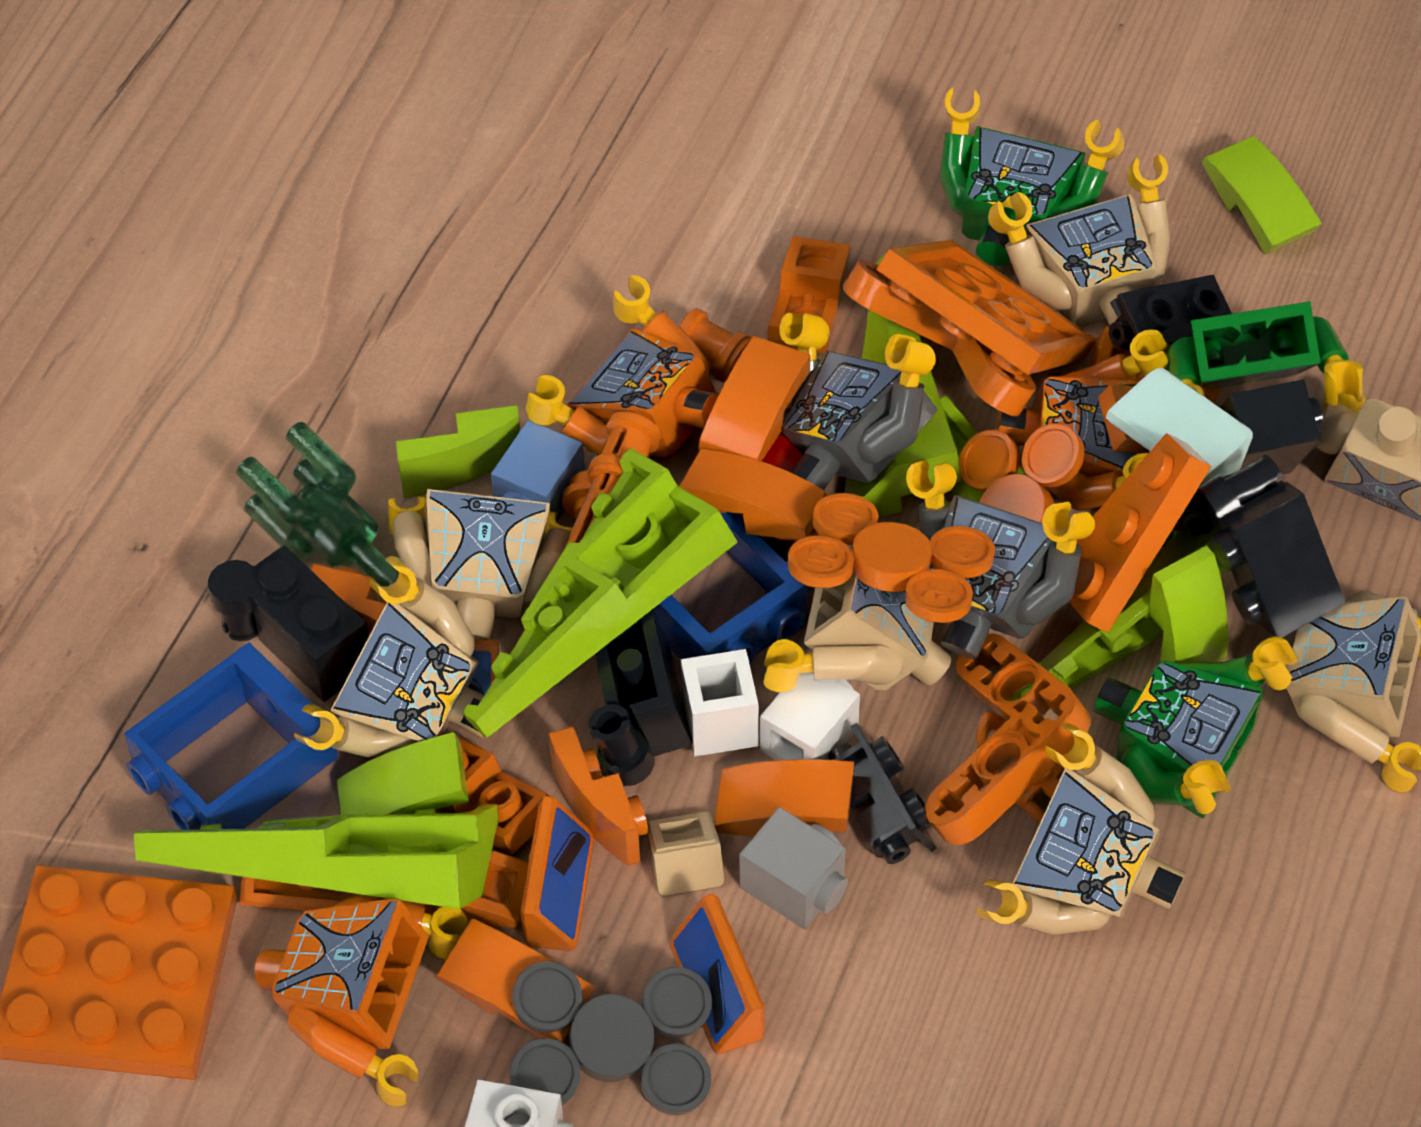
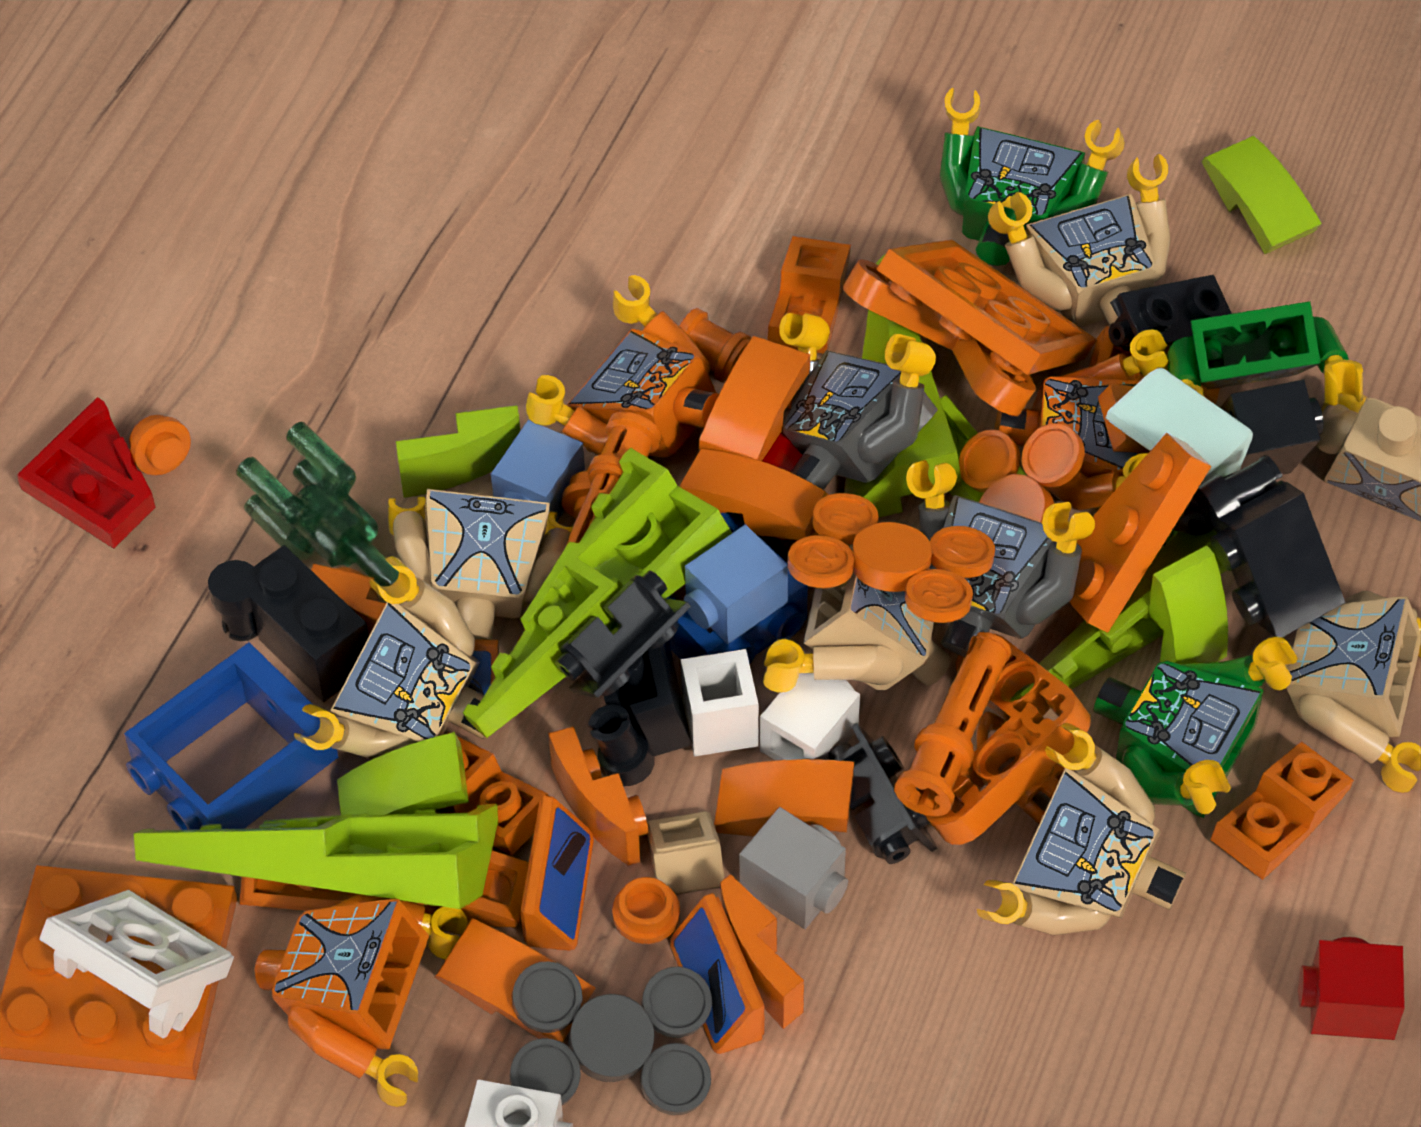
(90, 477): none -> red wing
(159, 444): none -> orange plate
(185, 954): none -> white piece
(605, 656): none -> black hinge
(646, 911): none -> orange plate
(735, 584): none -> medium blue brick
(757, 937): none -> orange slope
(946, 745): none -> orange pin
(1282, 811): none -> orange slope
(1354, 989): none -> red brick

